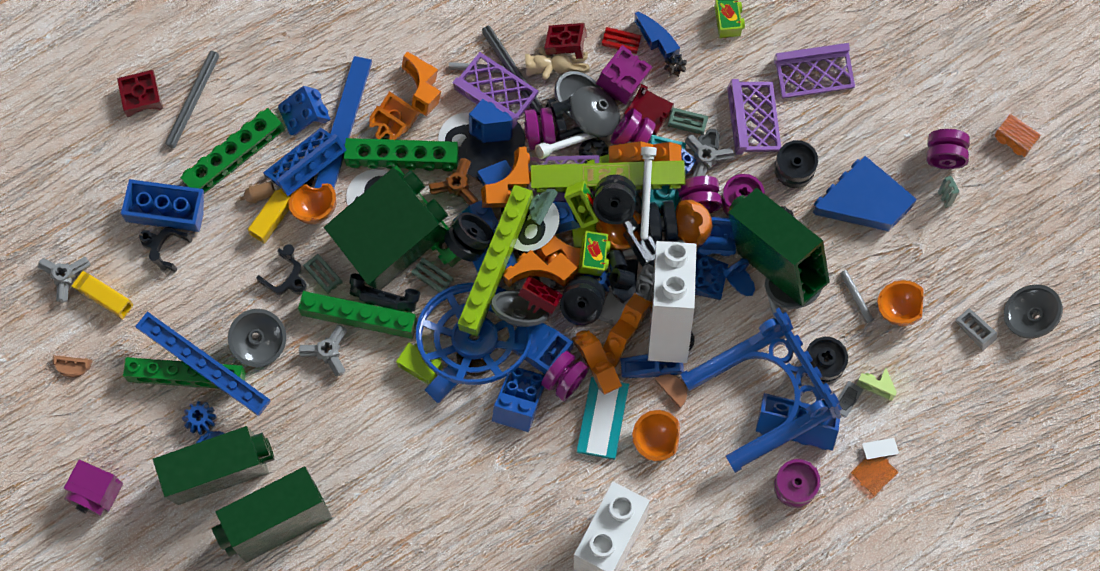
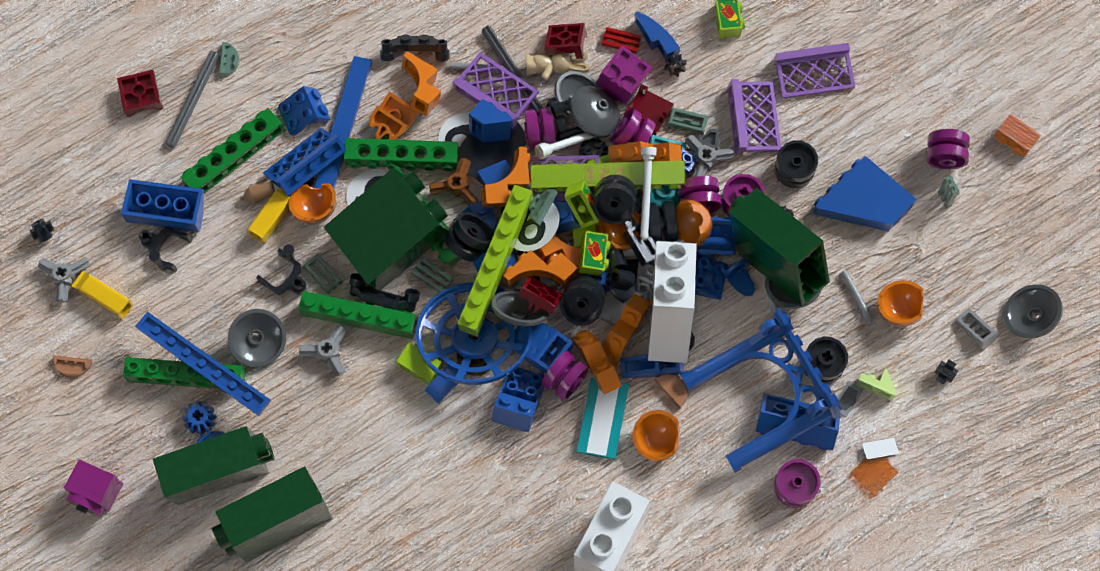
(41, 230): none -> black gear
(229, 60): none -> sand green tile
(414, 43): none -> black plate
(946, 371): none -> black gear

